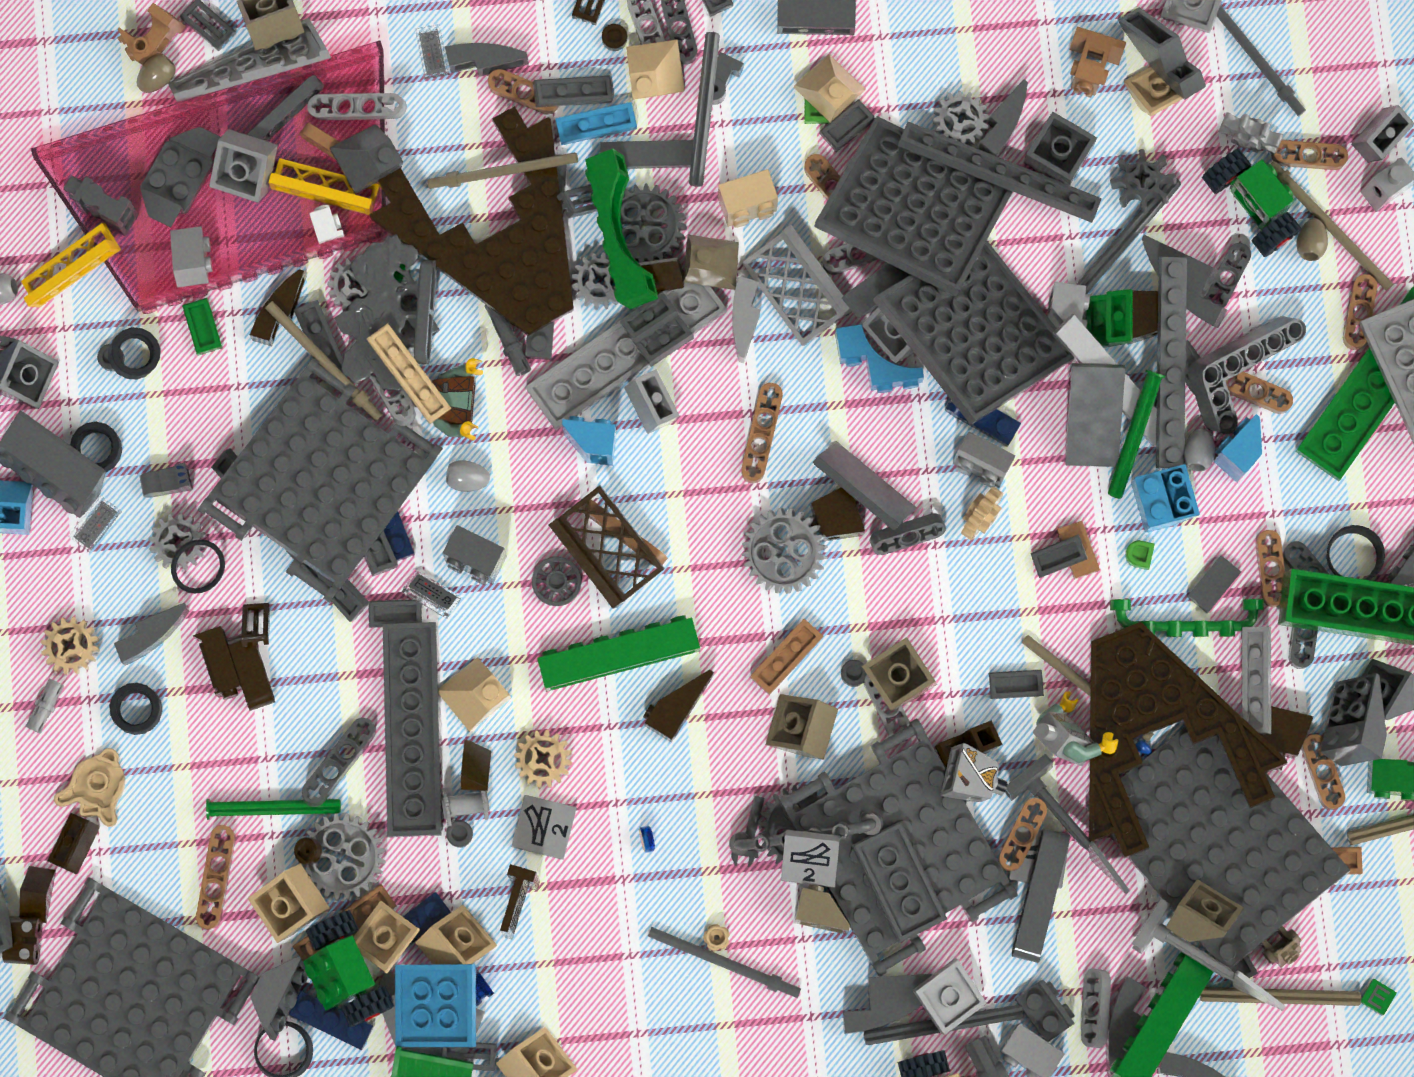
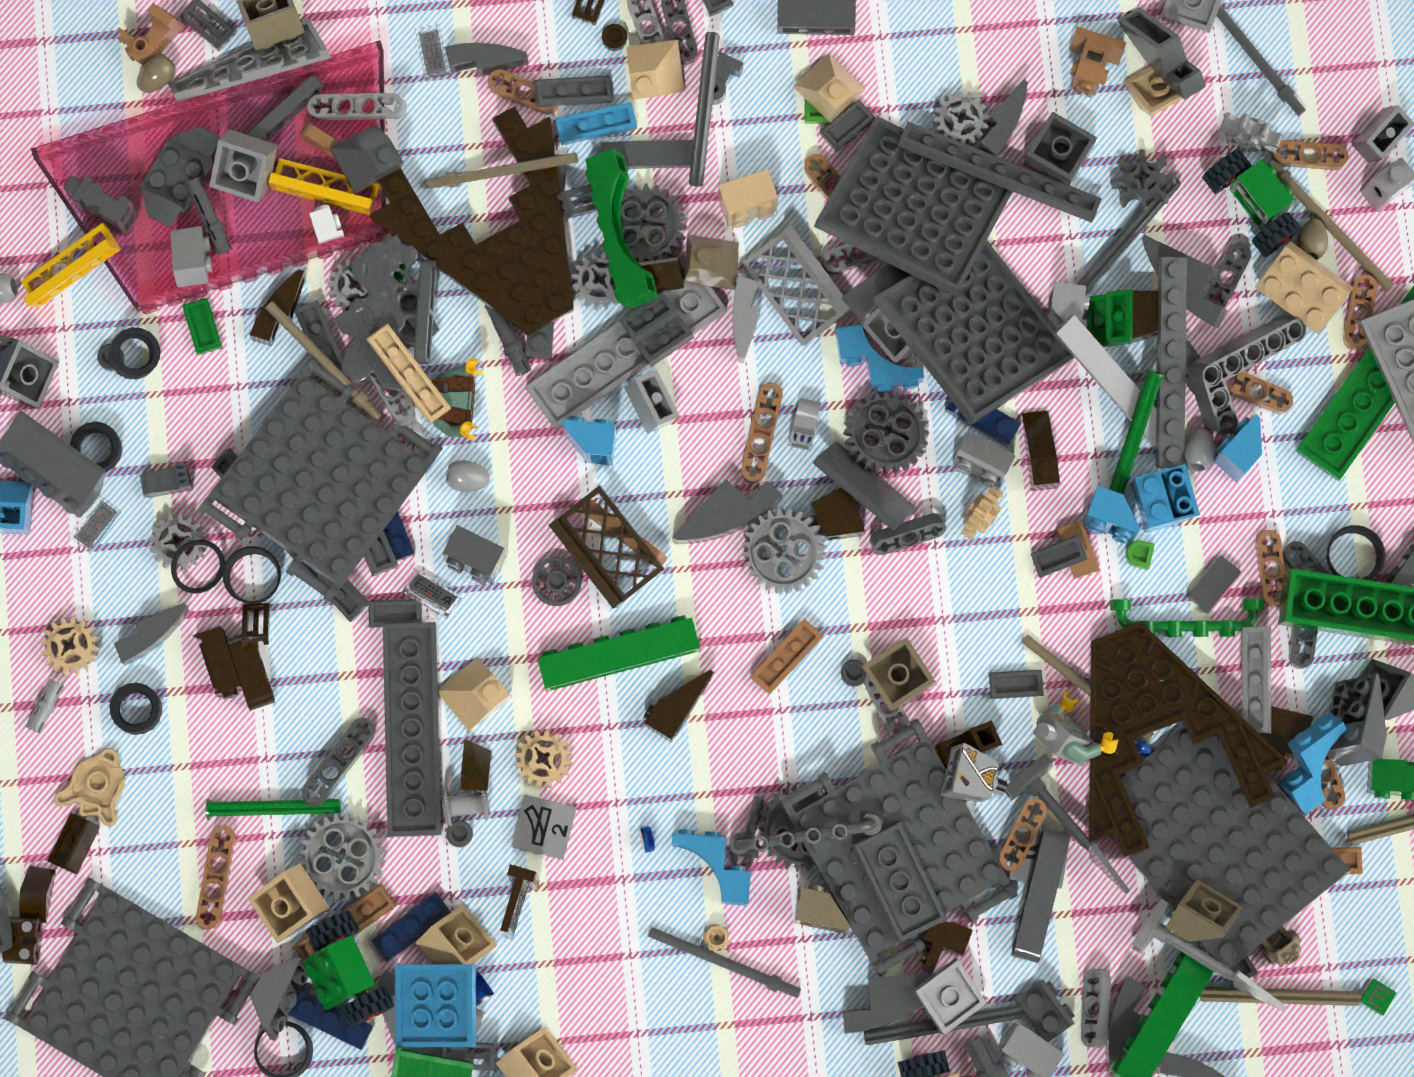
(212, 225): none -> dark grey pin
(238, 554): none -> black tyre
(307, 850): dark brown tile -> none
(384, 936): tan slope -> none
(711, 848): none -> dark azure arch
(726, 513): none -> dark grey slope
(802, 726): dark tan slope -> none
(804, 424): none -> light grey leg
(810, 858): light grey tile -> none
(880, 455): none -> dark grey gear
(944, 936): none -> dark brown brick
(1040, 451): none -> dark brown slope
(1094, 415): dark grey tile -> none
(1111, 514): none -> dark azure slope
(1304, 287): none -> tan brick
(1310, 751): none -> dark azure arch

